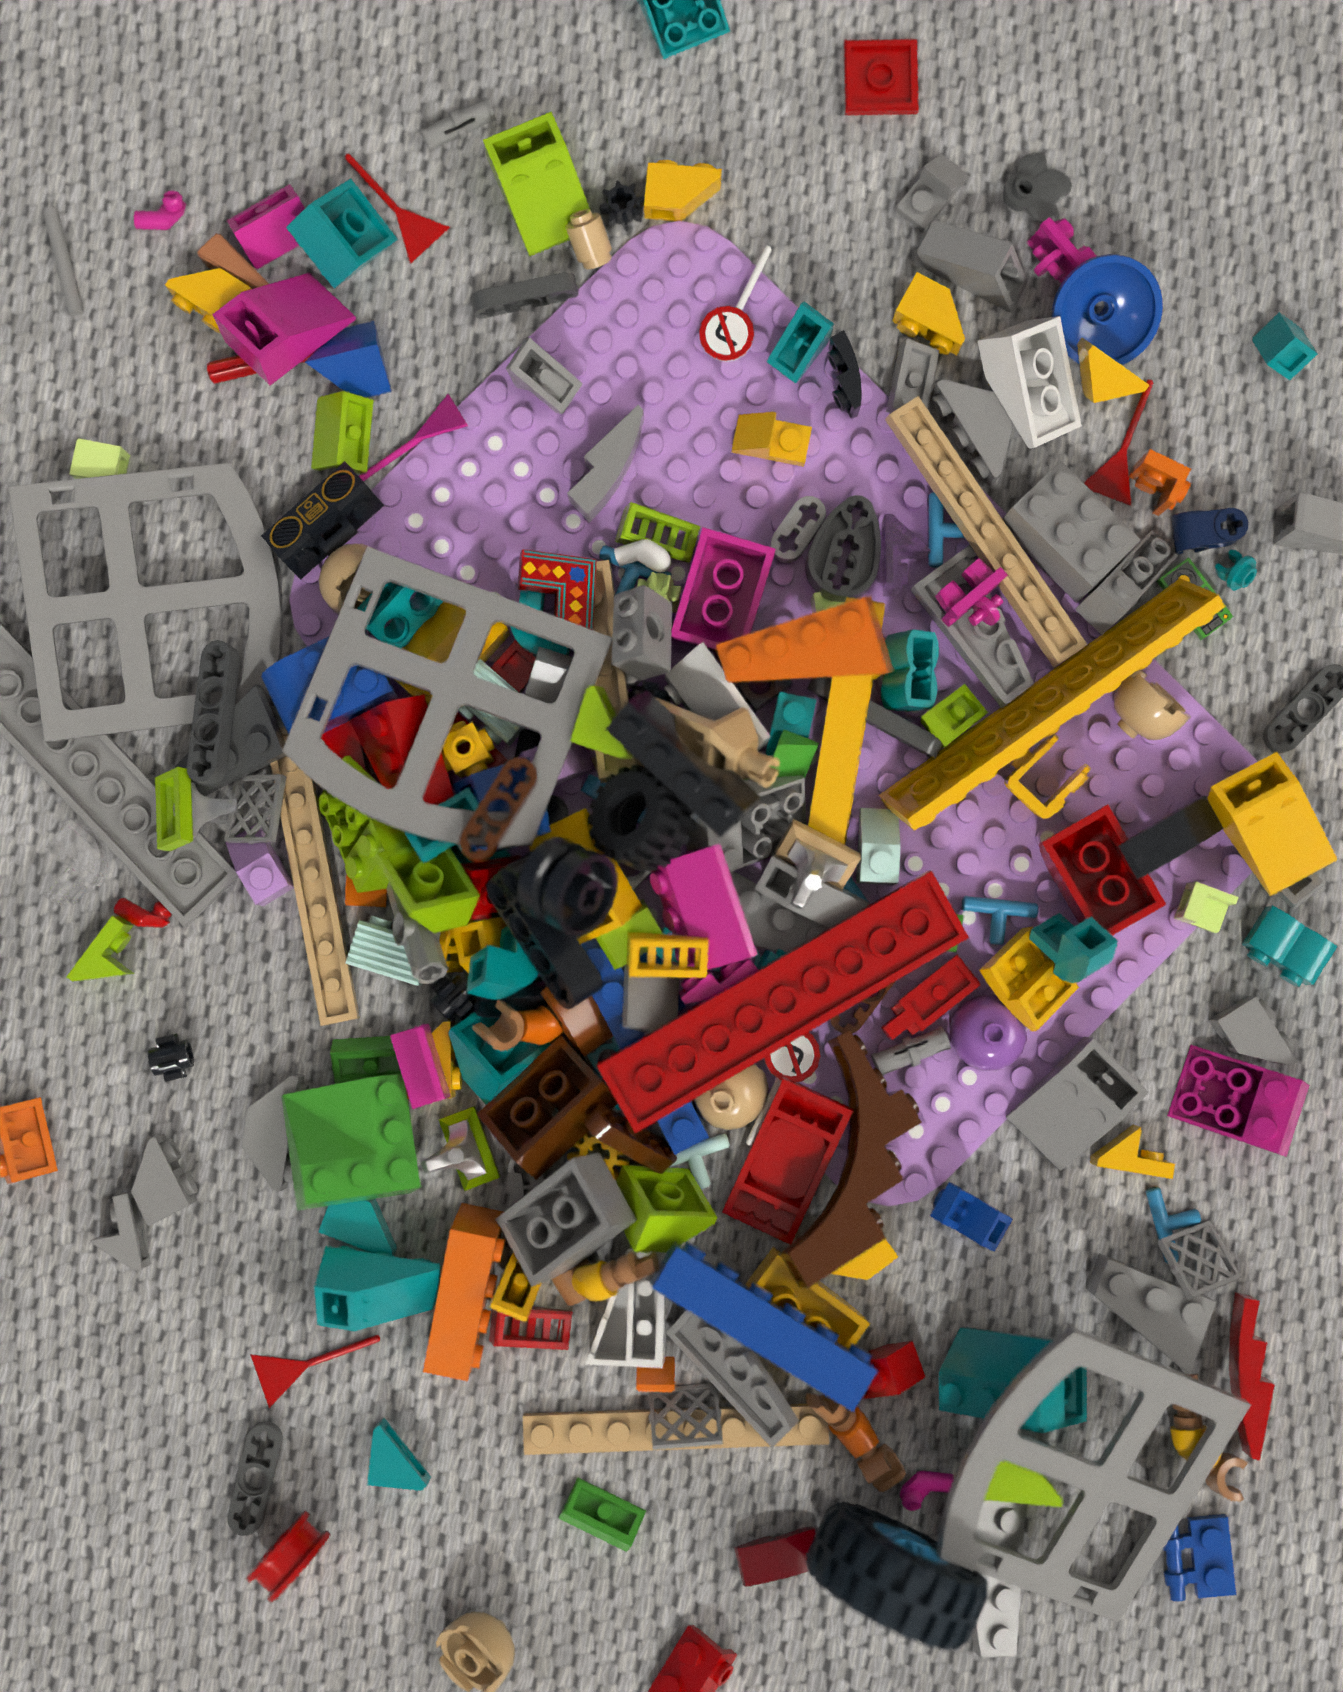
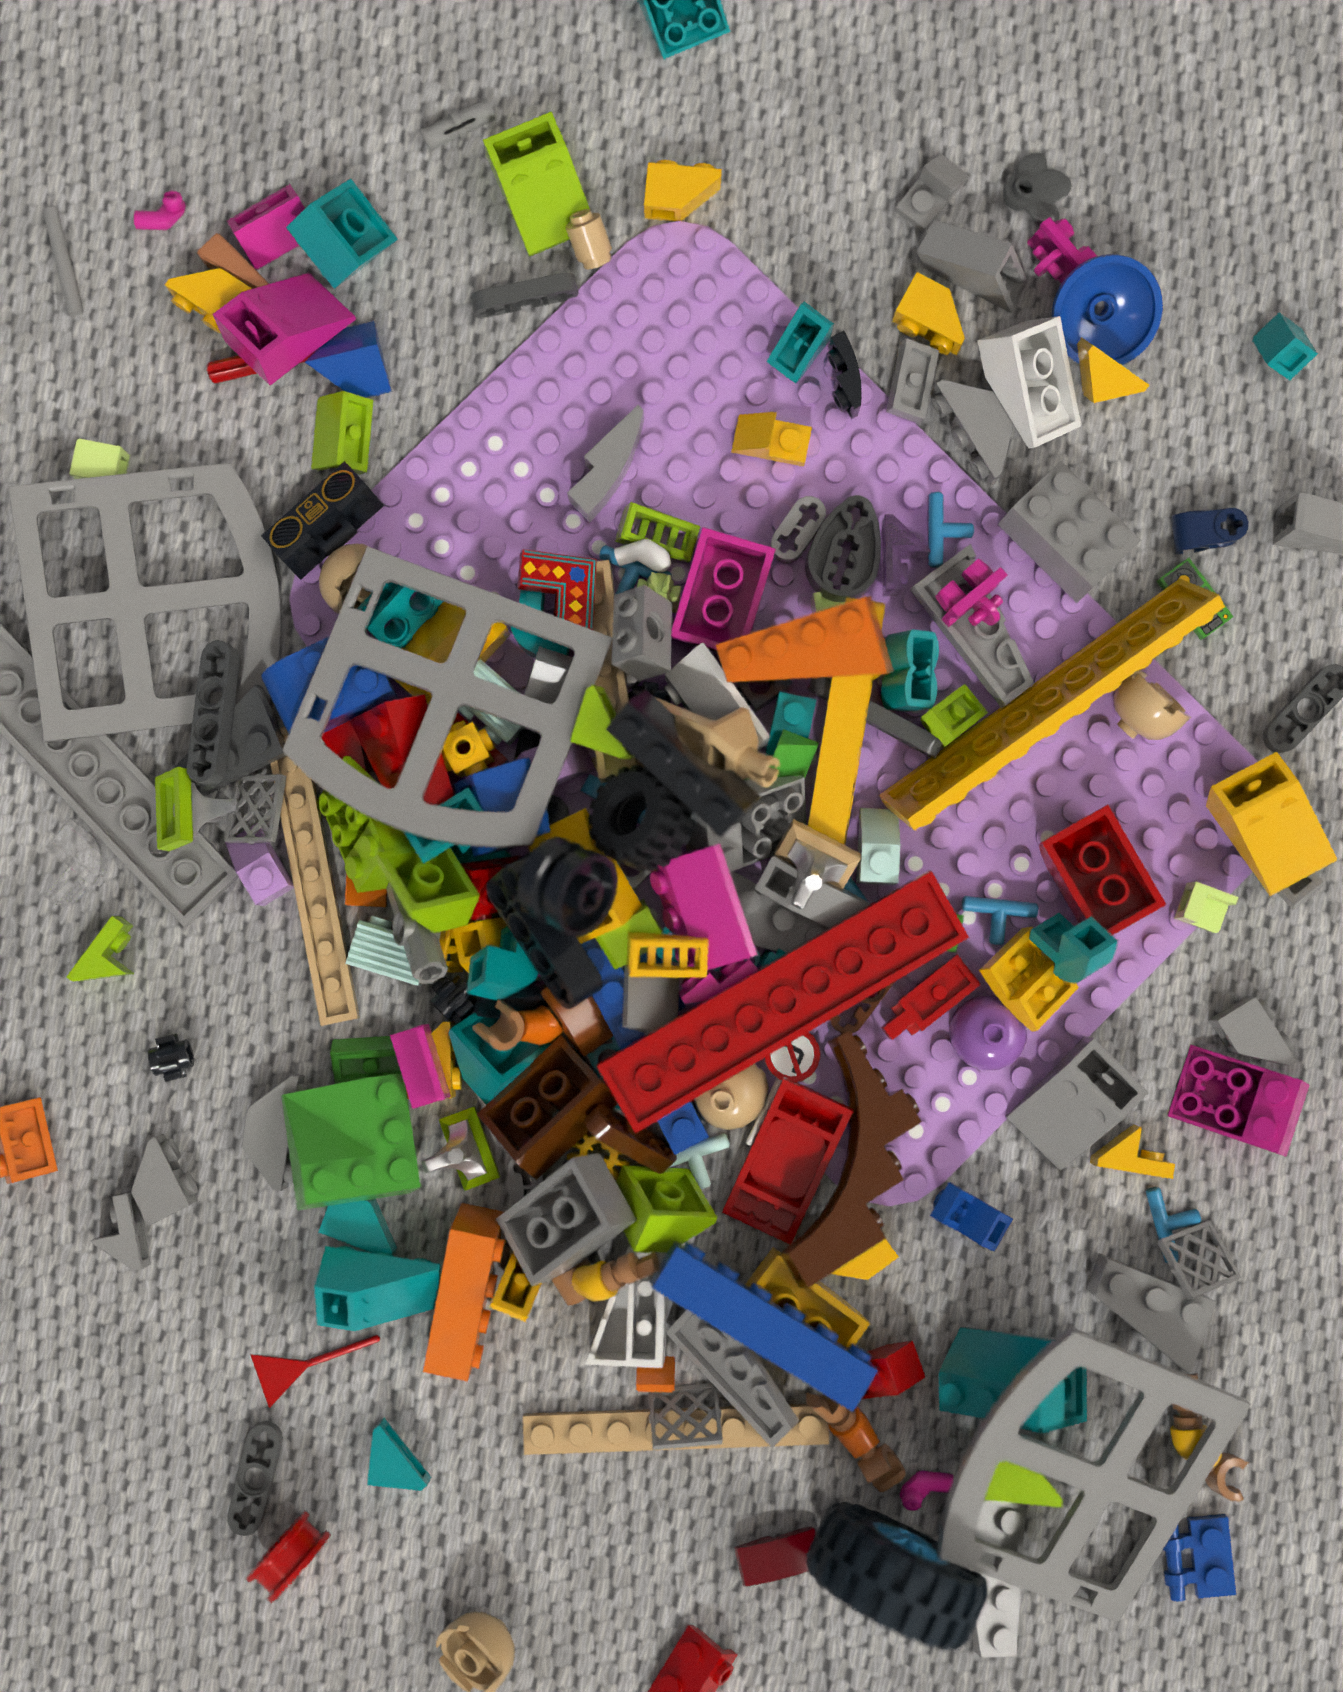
(141, 917): red arm -> none
(416, 230): red piece -> none
(442, 420): dark pink piece -> none
(499, 1339): red slope -> none
(515, 666): red plate -> none
(522, 789): reddish brown beam -> none
(543, 376): light grey slope -> none
(602, 1514): bright green slope -> none
(618, 215): black gear -> none
(727, 330): piece -> none
(881, 77): red tile -> none
(911, 1051): light grey pin -> none
(985, 530): tan plate -> none
(1056, 801): yellow piece -> none
(1113, 476): red piece -> none
(1126, 582): light grey slope -> none
(1161, 474): orange bracket -> none
(1170, 837): black slope -> none
(1240, 574): teal plate -> none
(1245, 1371): red slope -> none
(1288, 946): teal brick -> none

